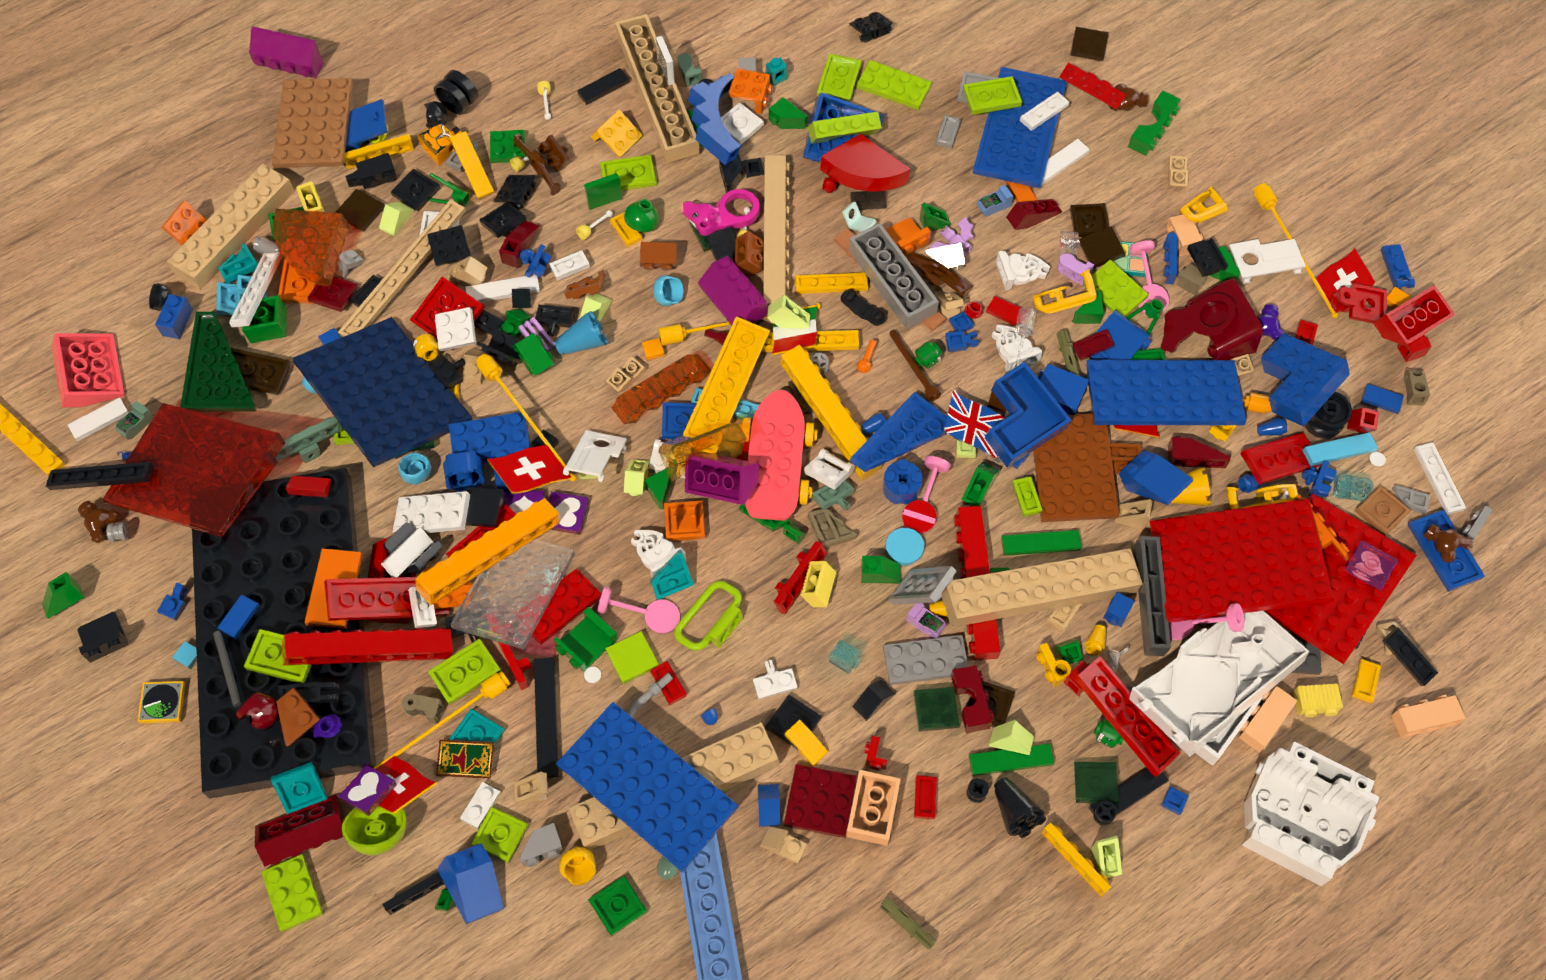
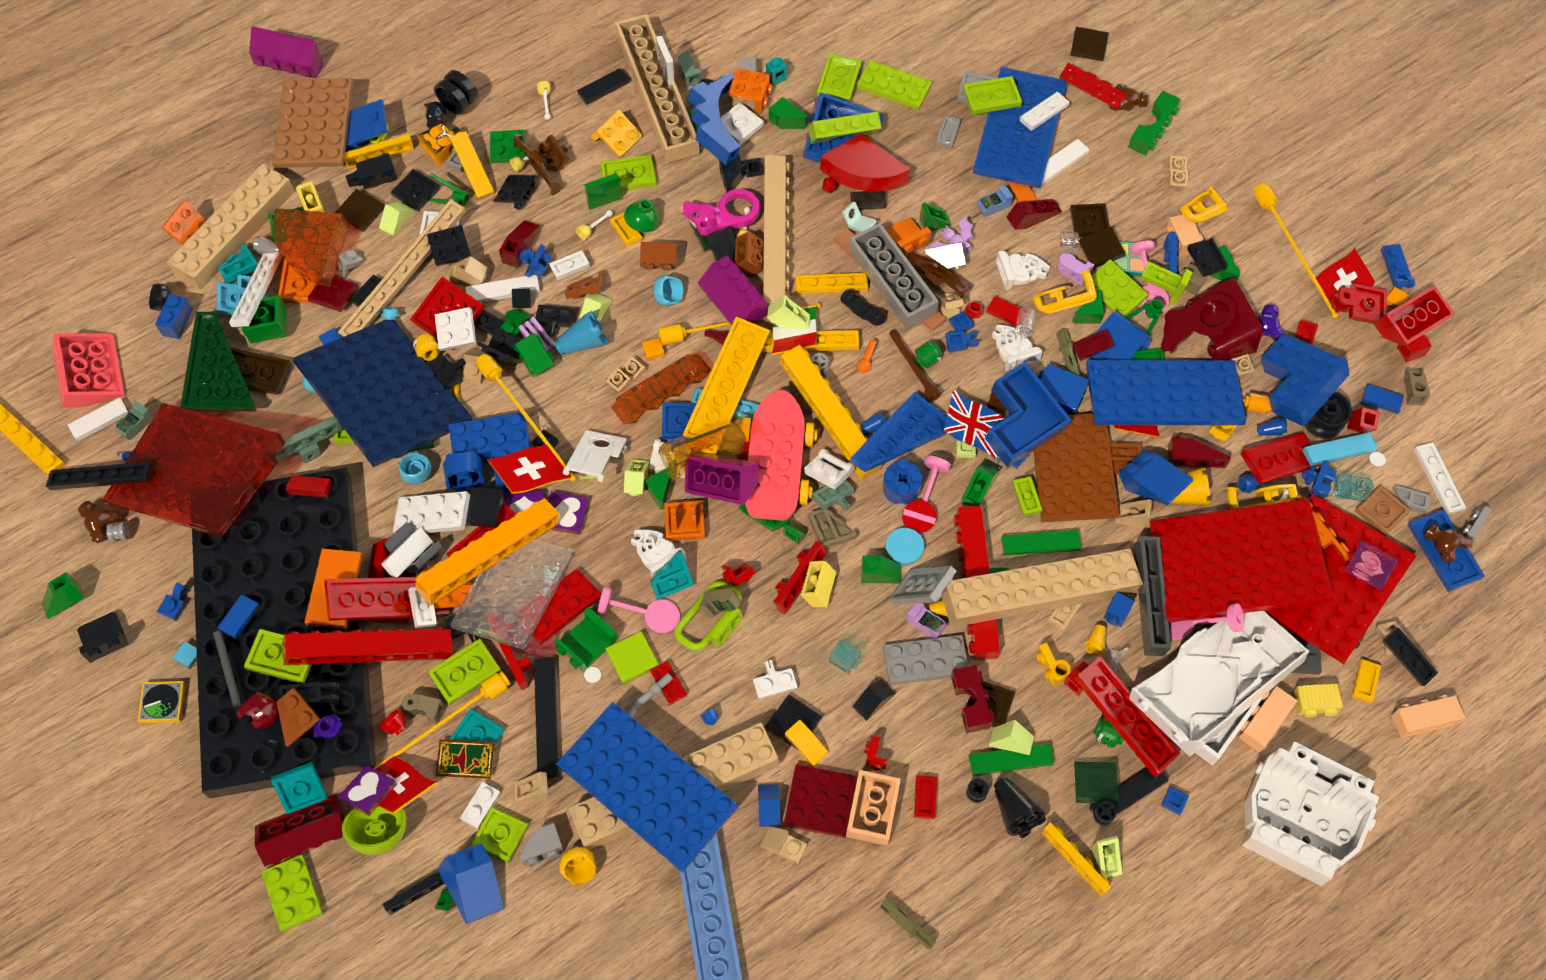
(390, 313): none -> medium azure plate
(393, 722): none -> red cone
(502, 219): black tile -> none
(617, 906): green tile -> none
(666, 869): sand green animal -> none
(719, 601): none -> dark tan leg
(739, 575): none -> red bracket
(872, 26): black hinge -> none
(936, 709): clear green plate -> none
(1070, 651): green slope -> none
(1166, 280): none -> lime bracket
(1271, 258): white piece -> none

